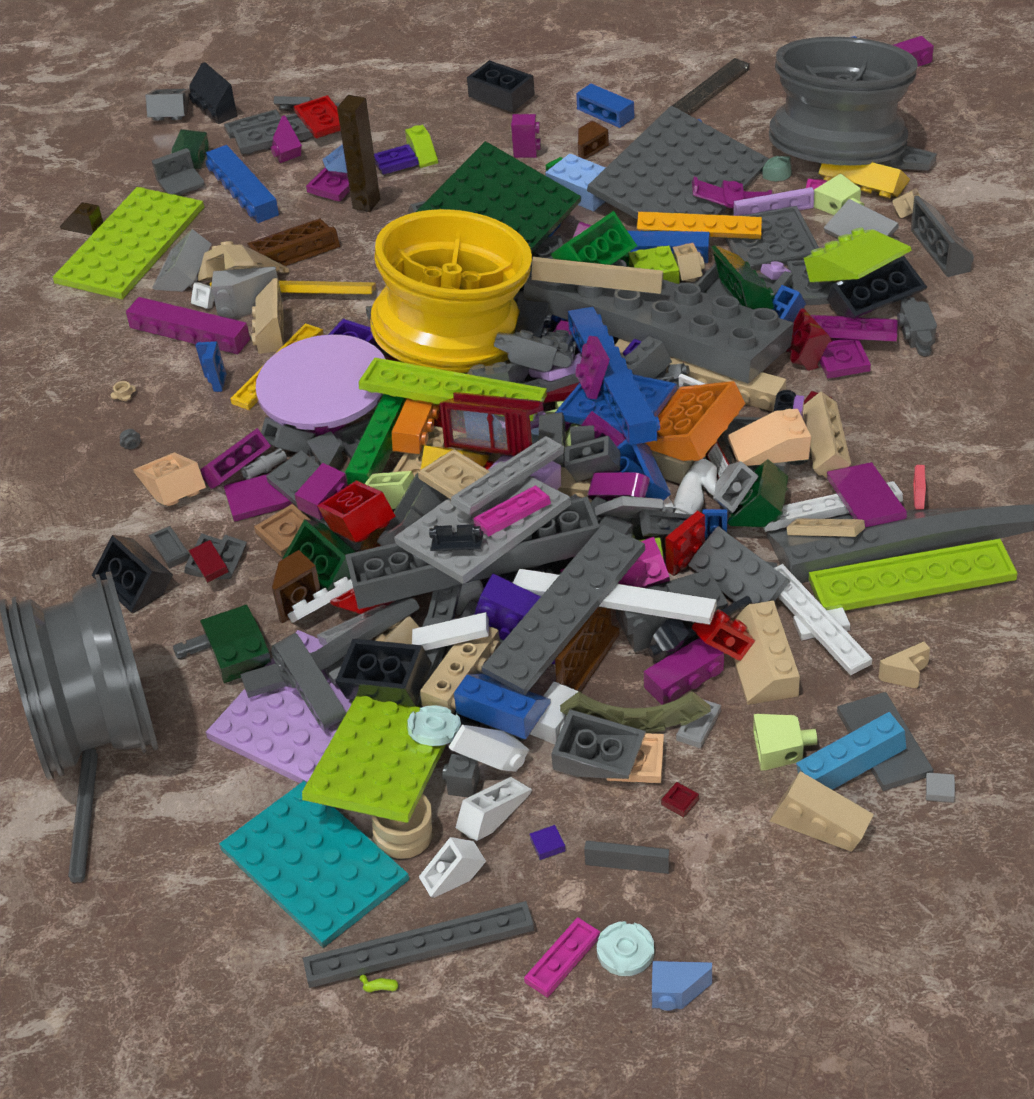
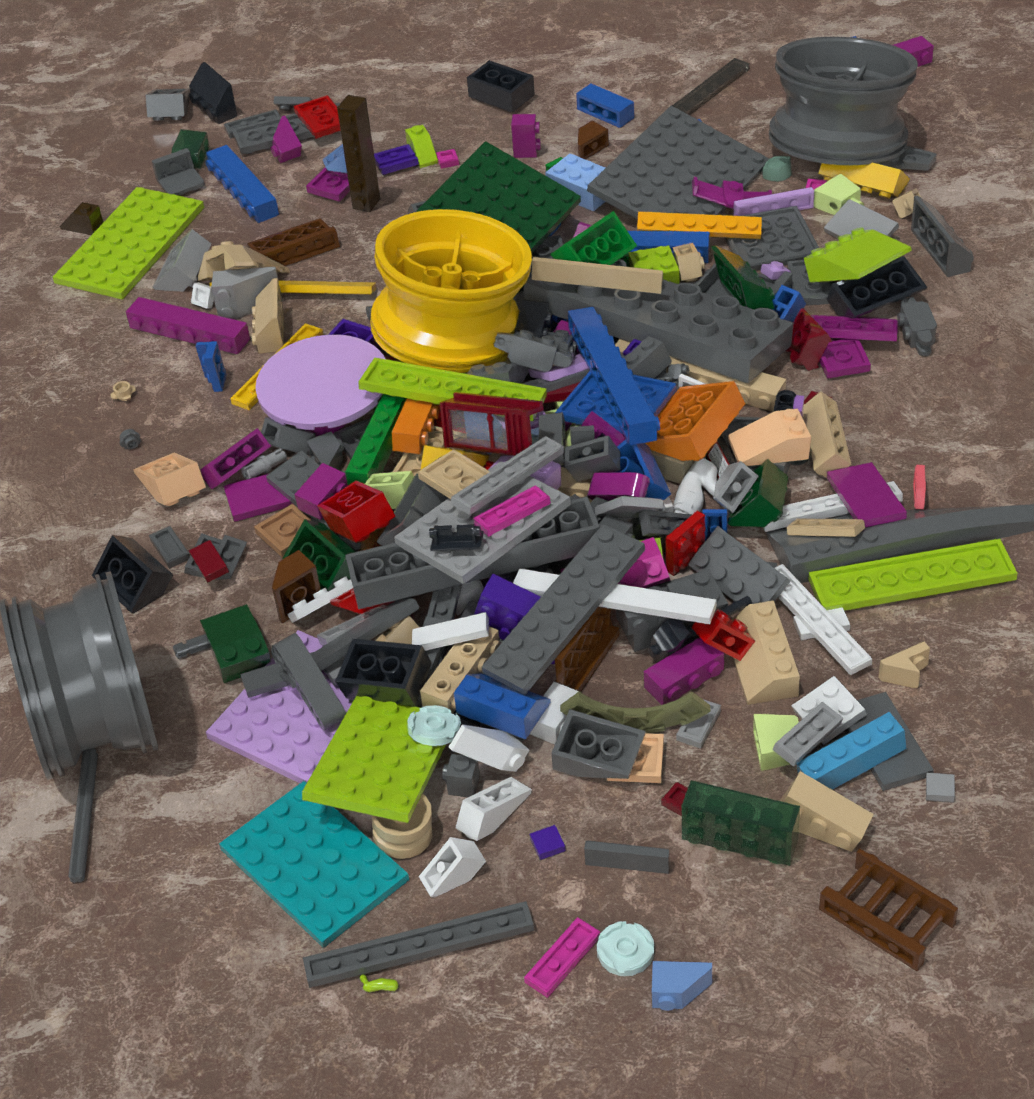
(447, 158): none -> dark pink tile
(592, 367): magenta plate -> none
(740, 822): none -> clear green brick
(807, 734): none -> light grey plate
(838, 699): none -> white plate
(885, 934): none -> reddish brown fence

